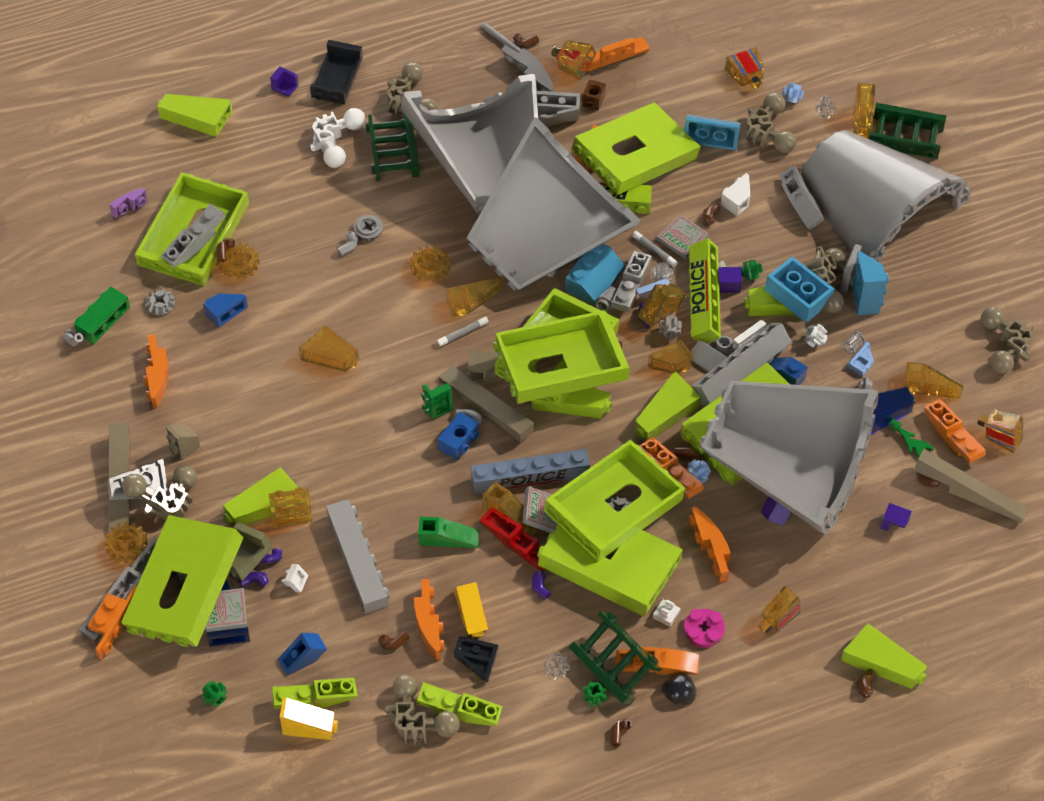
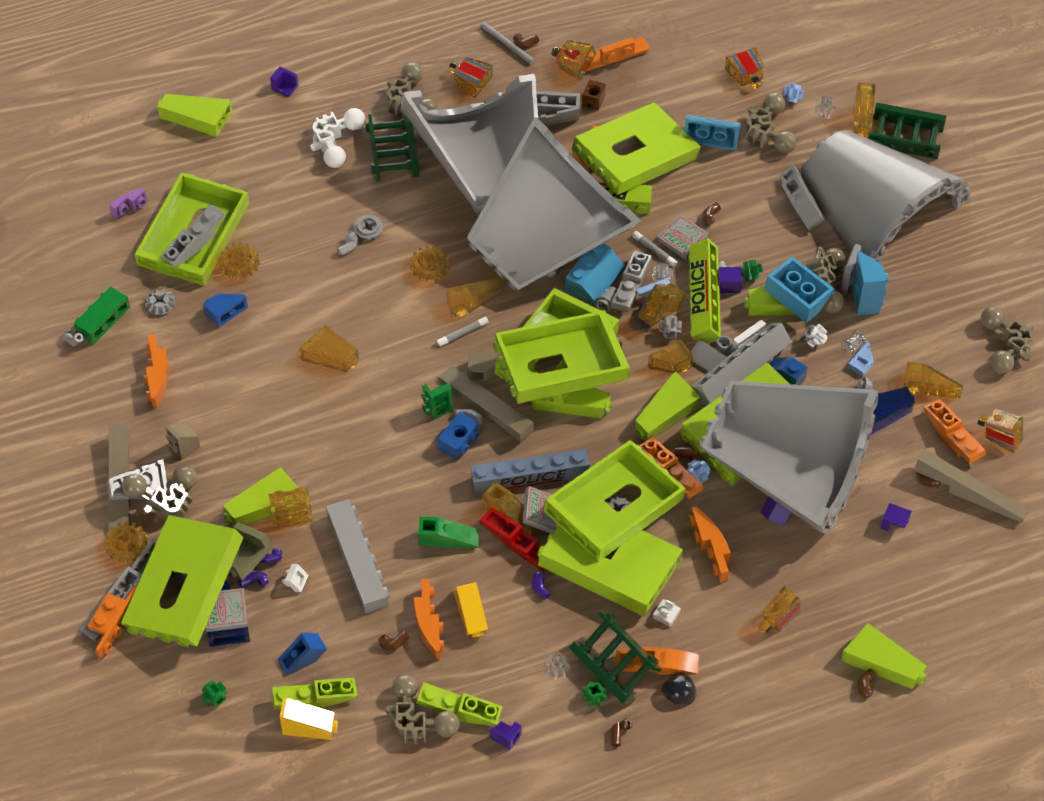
(223, 247): reddish brown arm -> none
(337, 72): black panel -> none
(471, 75): none -> clear yellow torso
(476, 656): black wing -> none
(506, 734): none -> dark purple panel
(529, 65): light grey slope -> none
(704, 617): dark pink plate -> none
(737, 196): white slope -> none
(918, 445): green piece -> none

